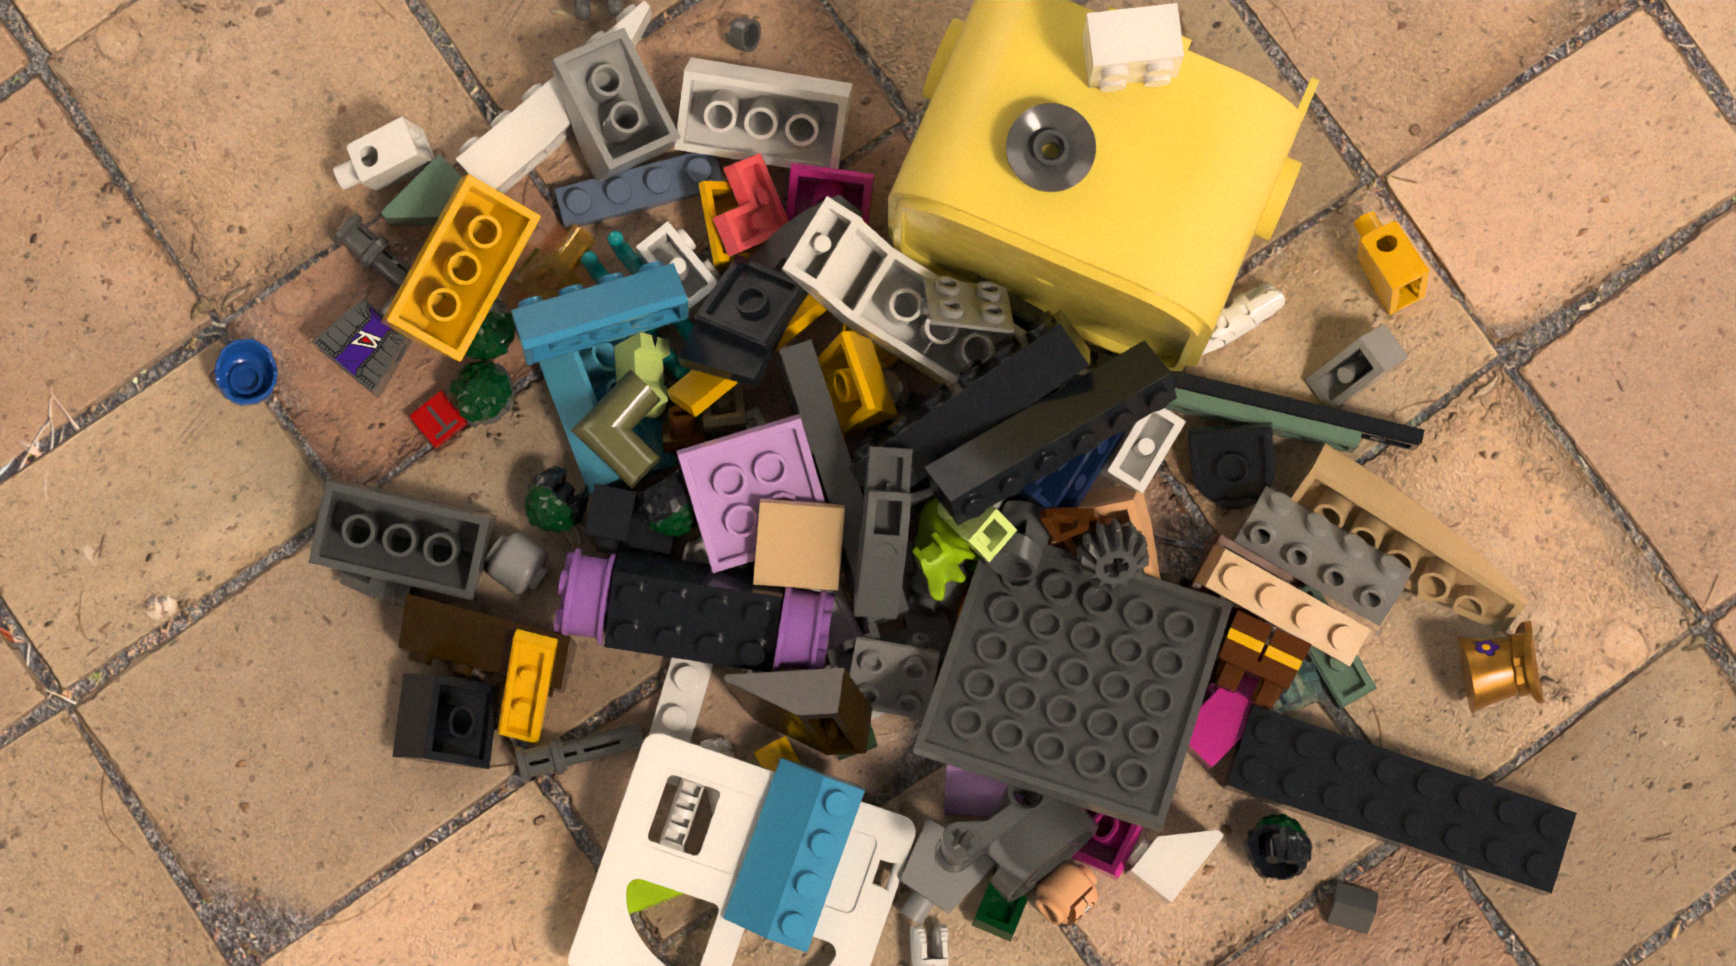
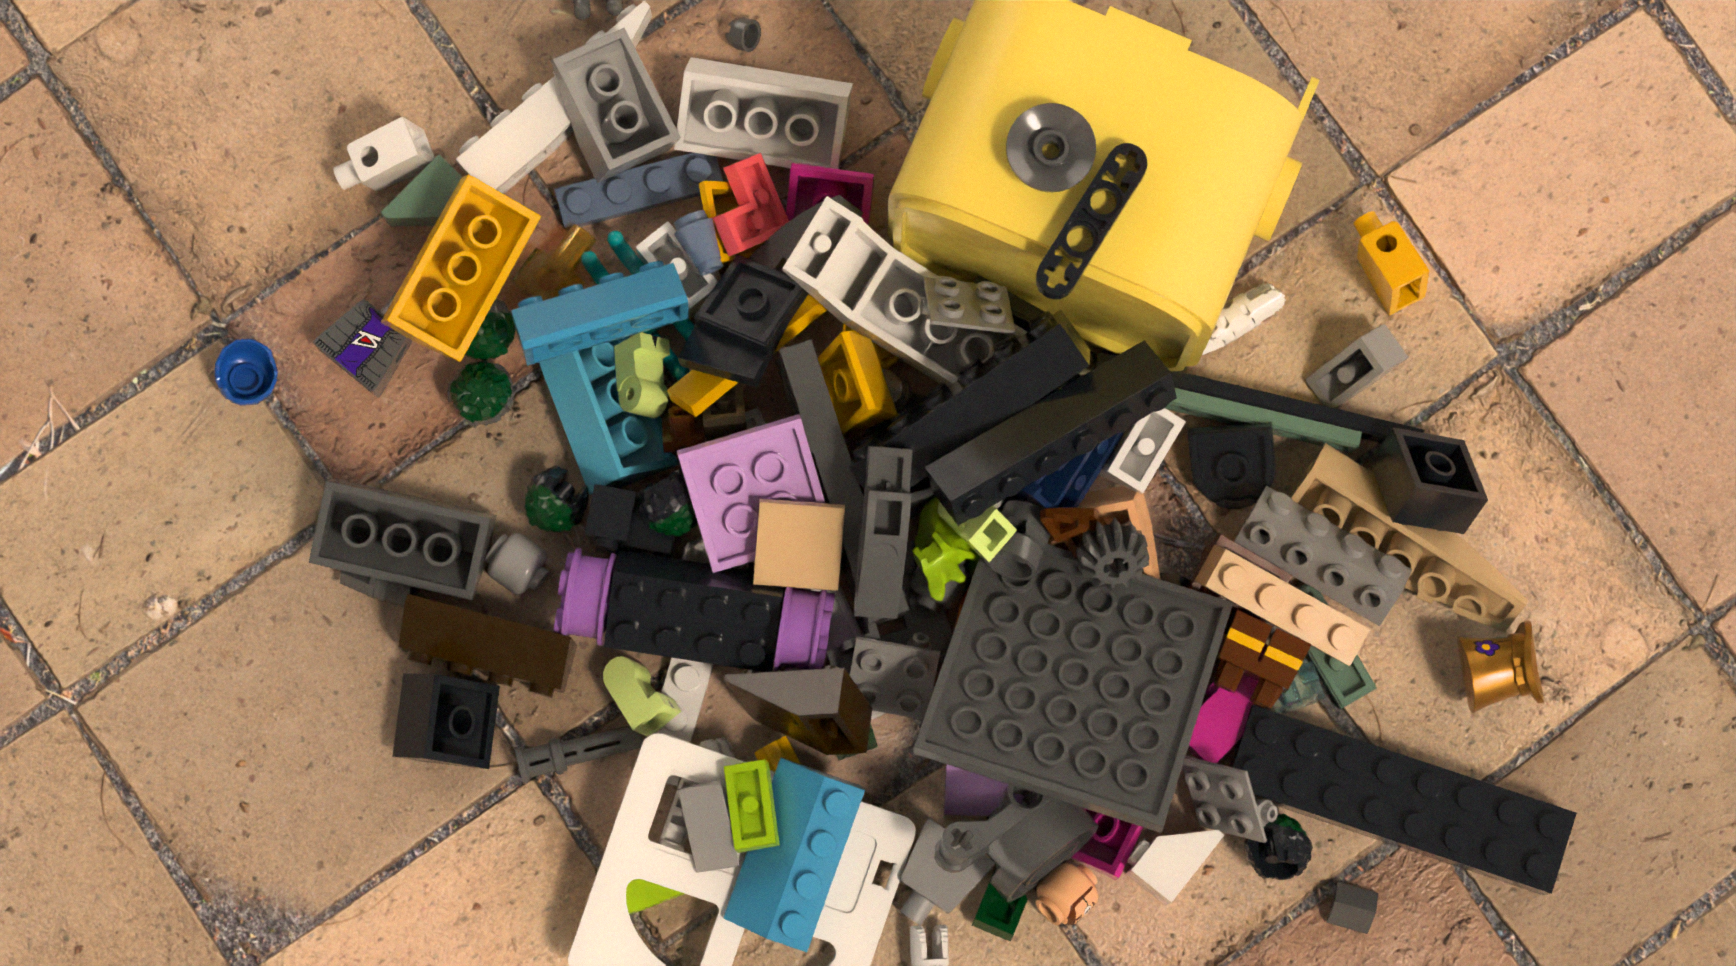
(372, 251): dark grey pin -> none
(438, 419): red tile -> none
(527, 686): yellow tile -> none
(610, 425): olive brick -> none
(636, 698): none -> yellowish green leg
(699, 241): none -> sand blue cone
(708, 826): none -> light grey slope
(751, 806): none -> lime plate
(1086, 218): none -> black beam
(1133, 46): white brick -> none
(1226, 800): none -> light grey hinge
(1428, 481): none -> black brick

